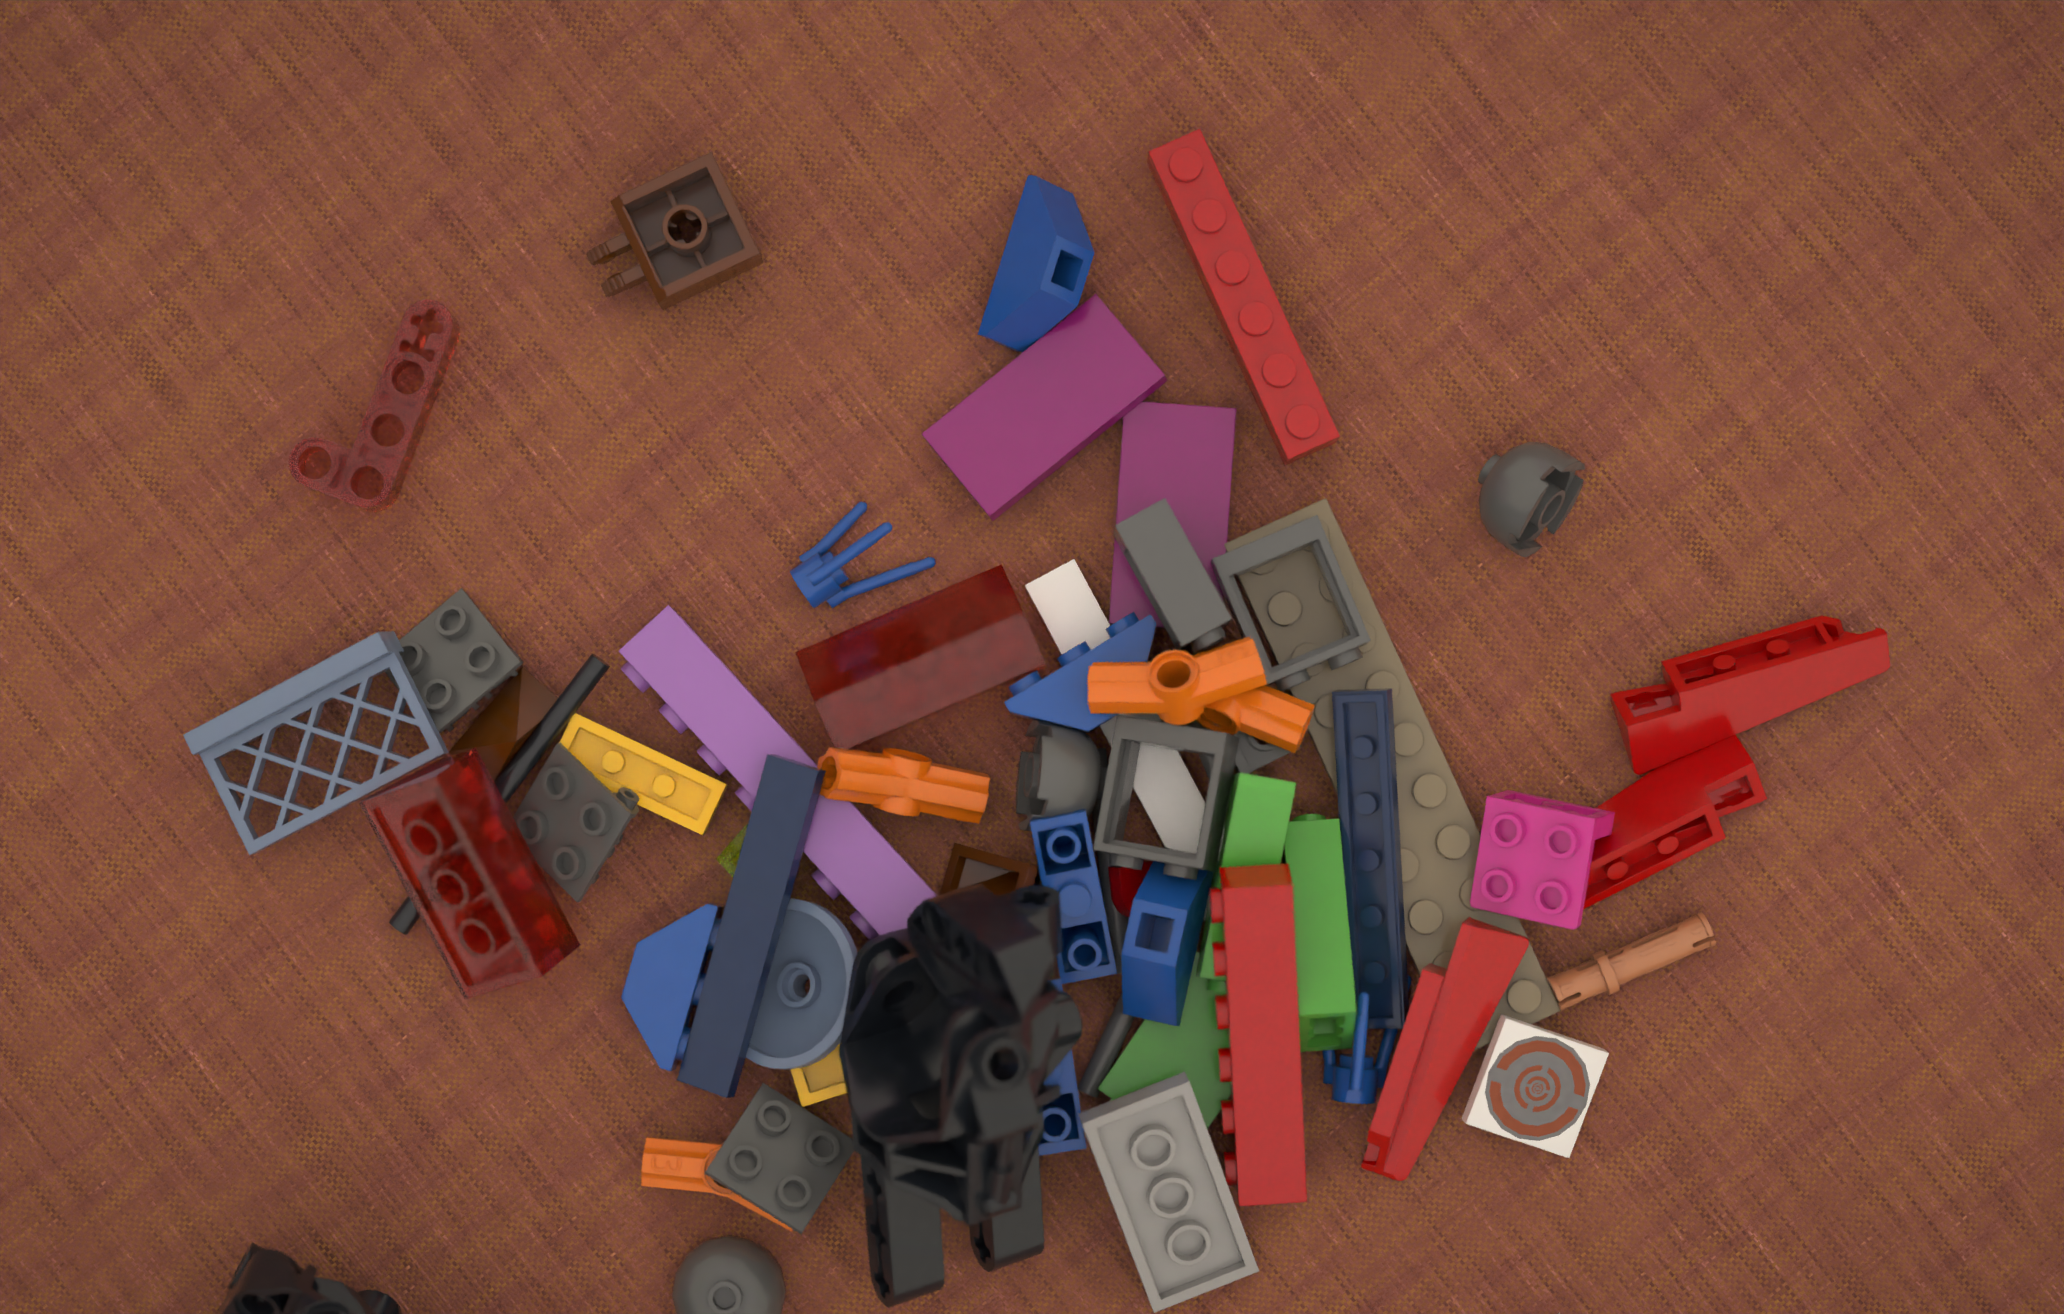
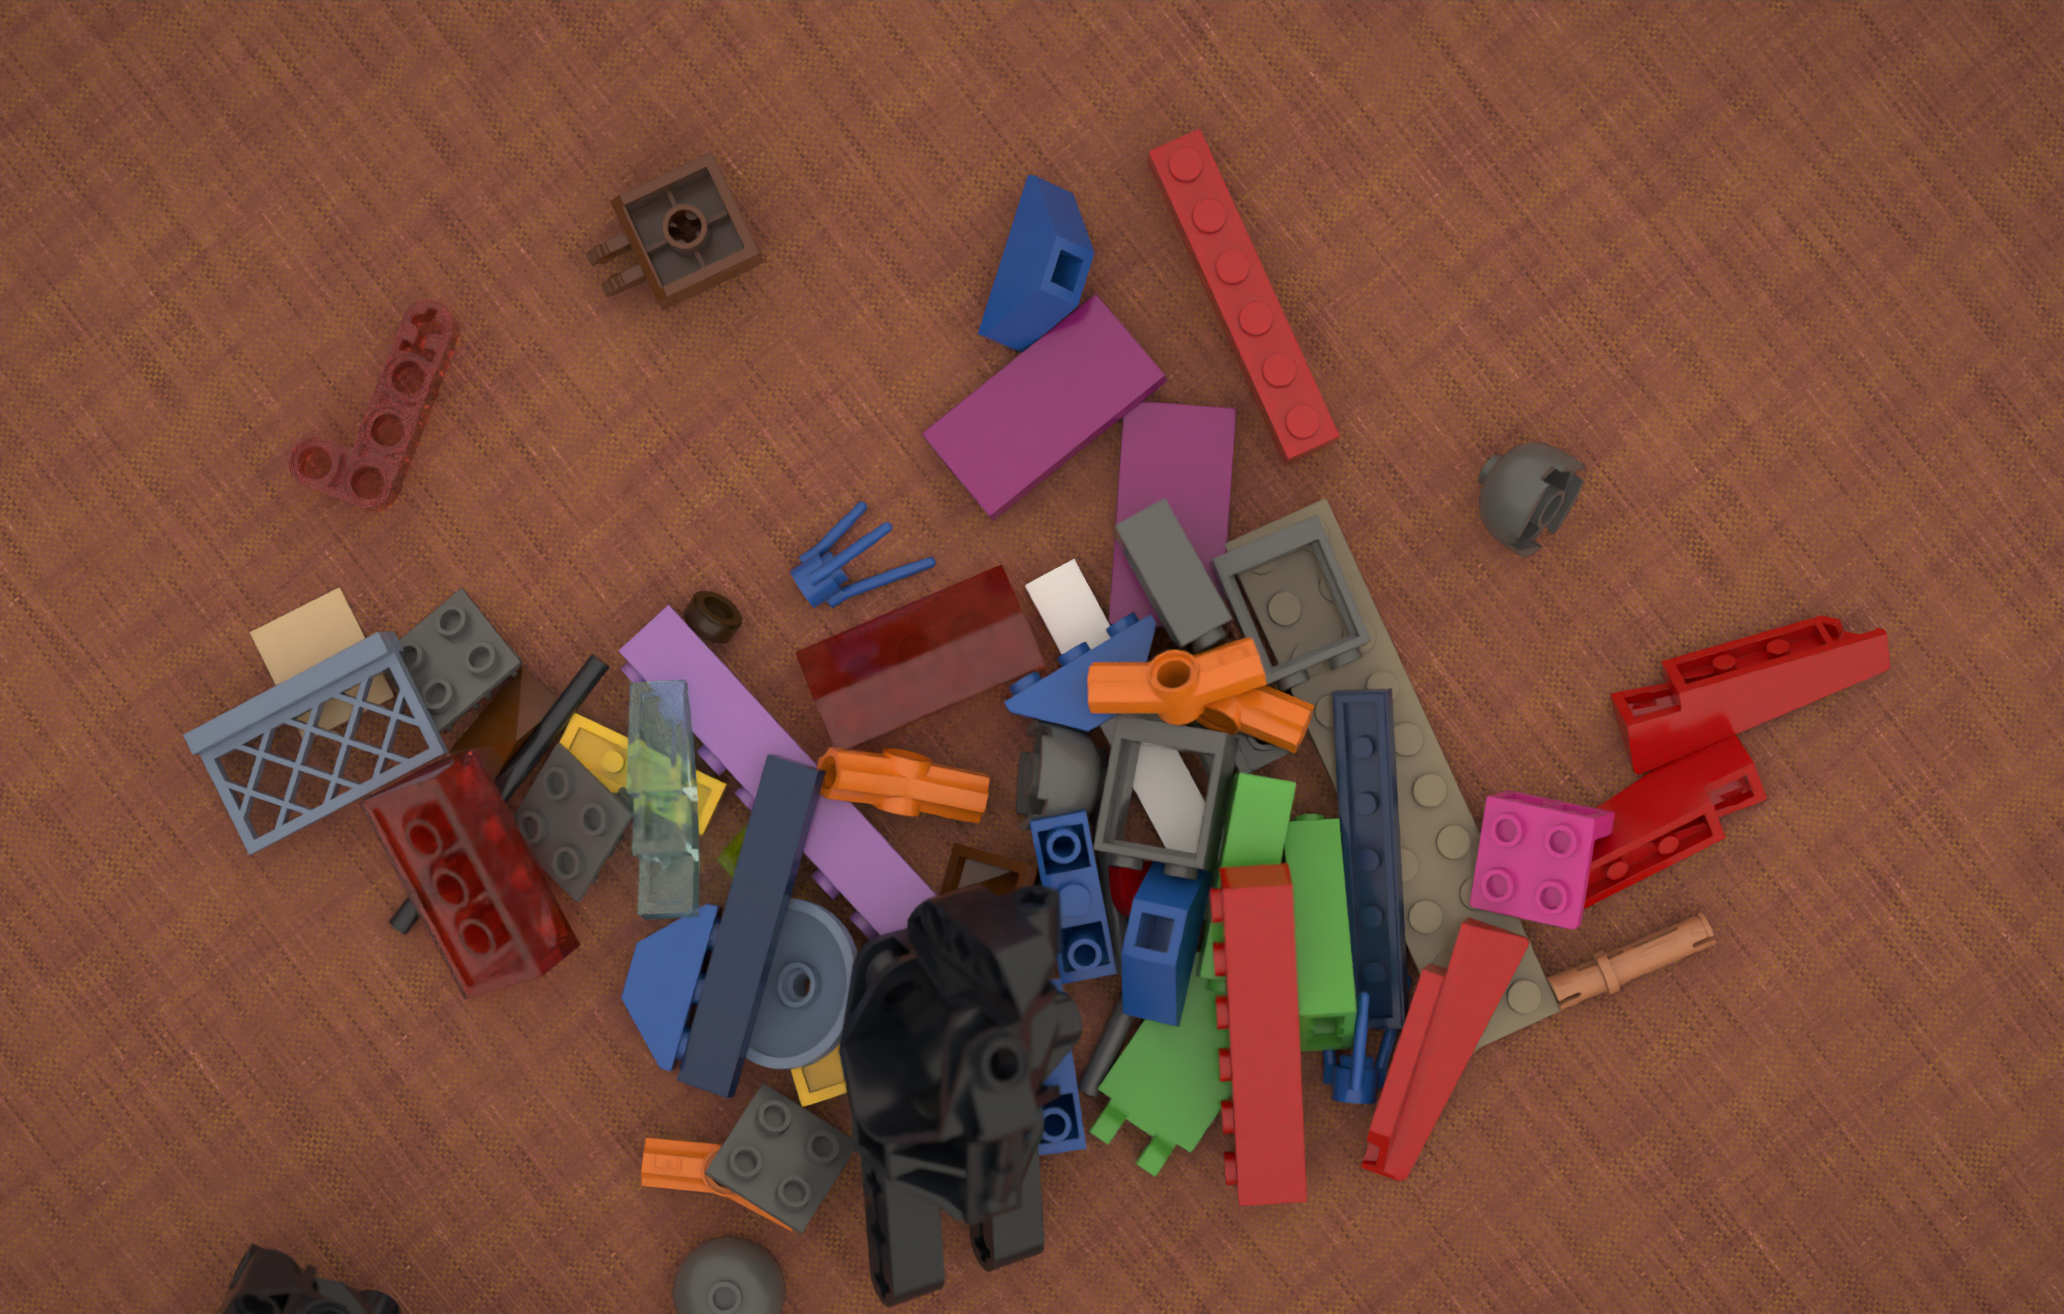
(310, 637): none -> tan sticker
(665, 799): none -> clear light blue slope
(713, 617): none -> dark brown tile
(1169, 1192): light grey plate -> none
(1535, 1086): tile -> none

